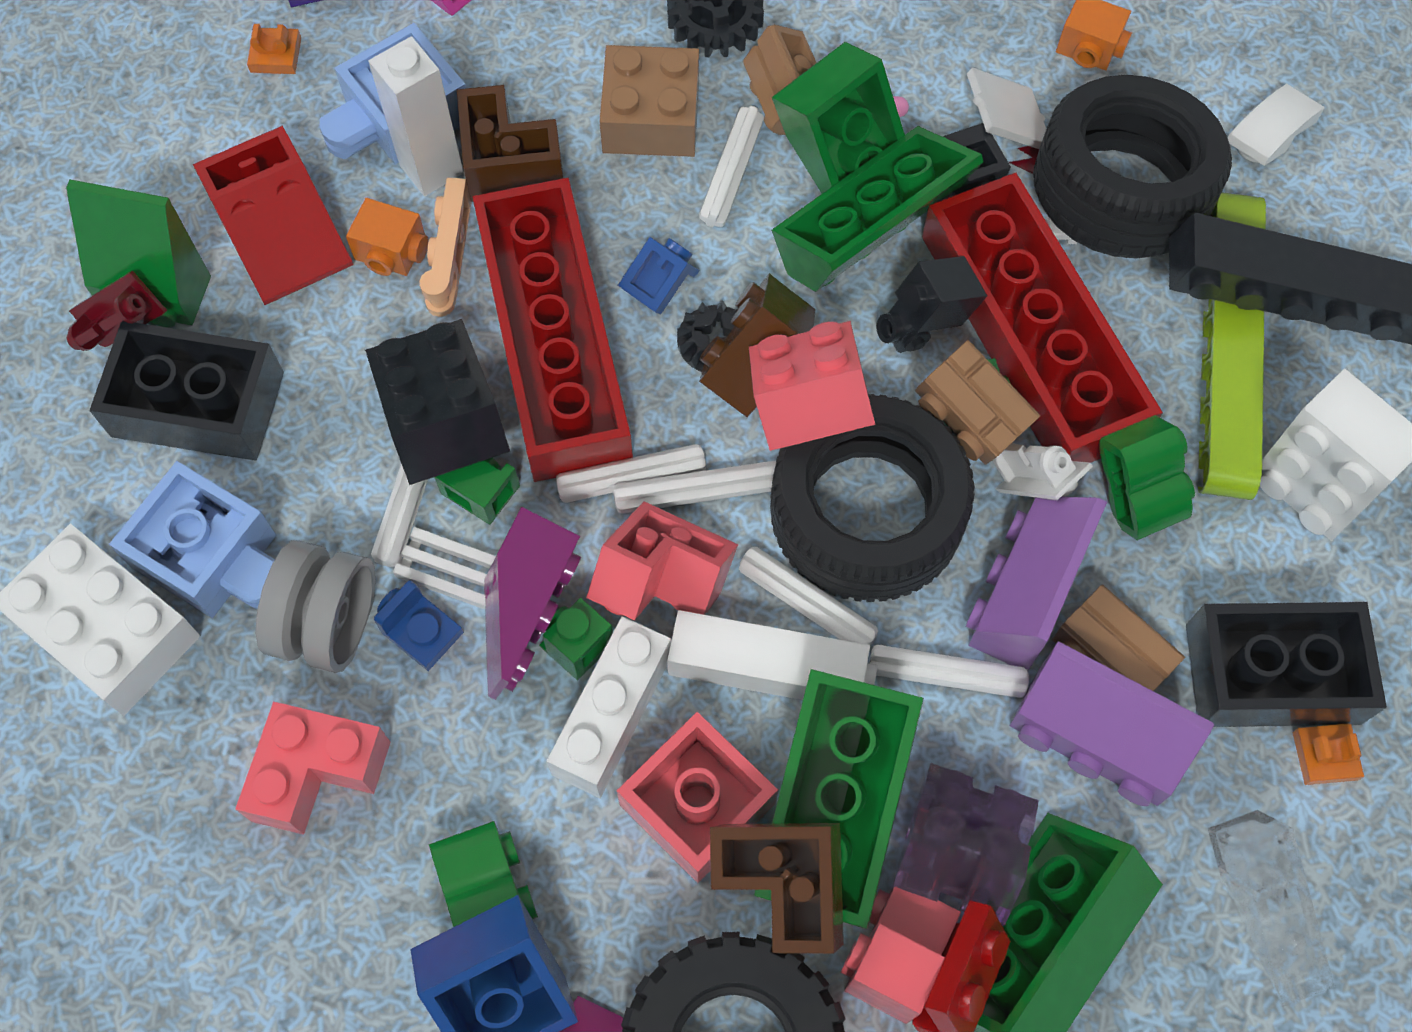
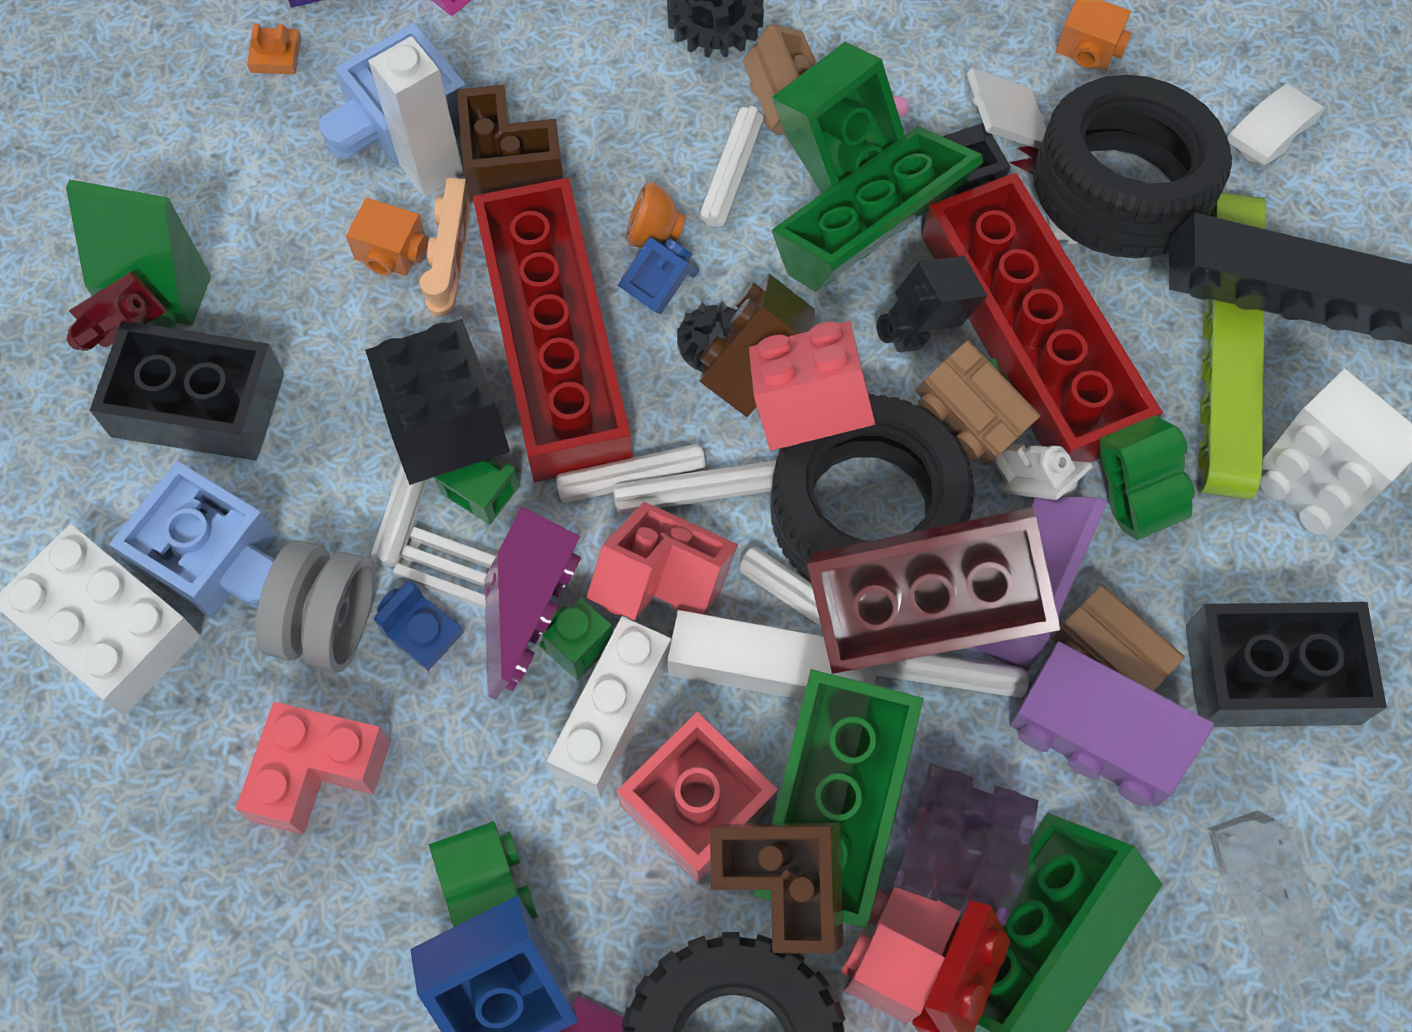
(273, 214): red slope -> none
(649, 100): medium nougat brick -> none
(654, 217): none -> orange brick
(933, 591): none -> dark red brick
(1328, 754): orange tile -> none

